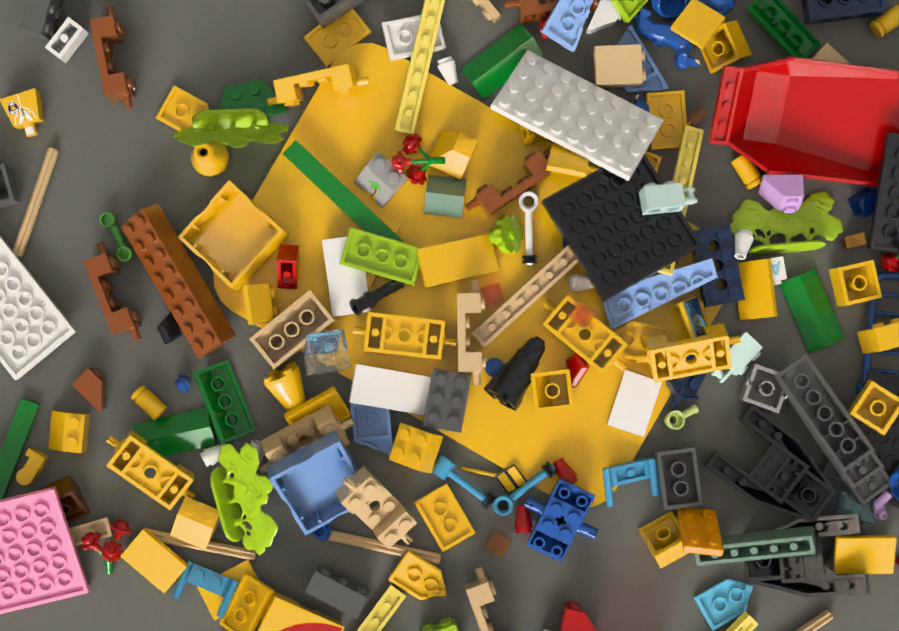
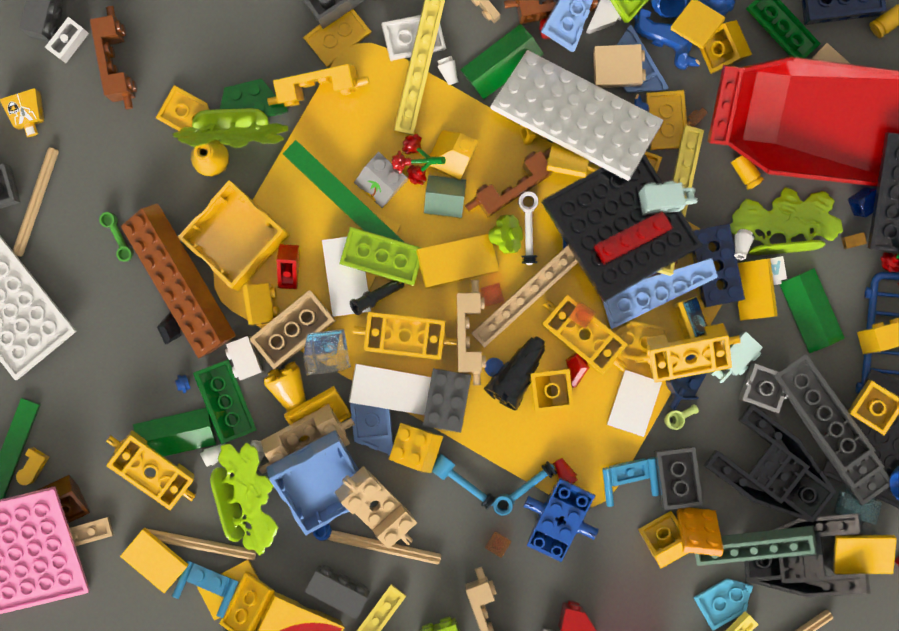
(69, 431): yellow slope -> none
(92, 387): dark orange slope -> none
(99, 269): dark orange brick -> none
(110, 550): red plant -> none
(149, 402): yellow piece -> none
(195, 523): yellow slope -> none
(244, 358): none -> white brick
(418, 577): yellow tile -> none
(444, 517): yellow tile -> none
(509, 478): piece -> none
(522, 521): red cone -> none
(579, 283): white cone -> none
(633, 237): none -> red plate
(782, 191): lavender slope -> none
(855, 283): yellow slope -> none
(879, 505): lavender arm -> none

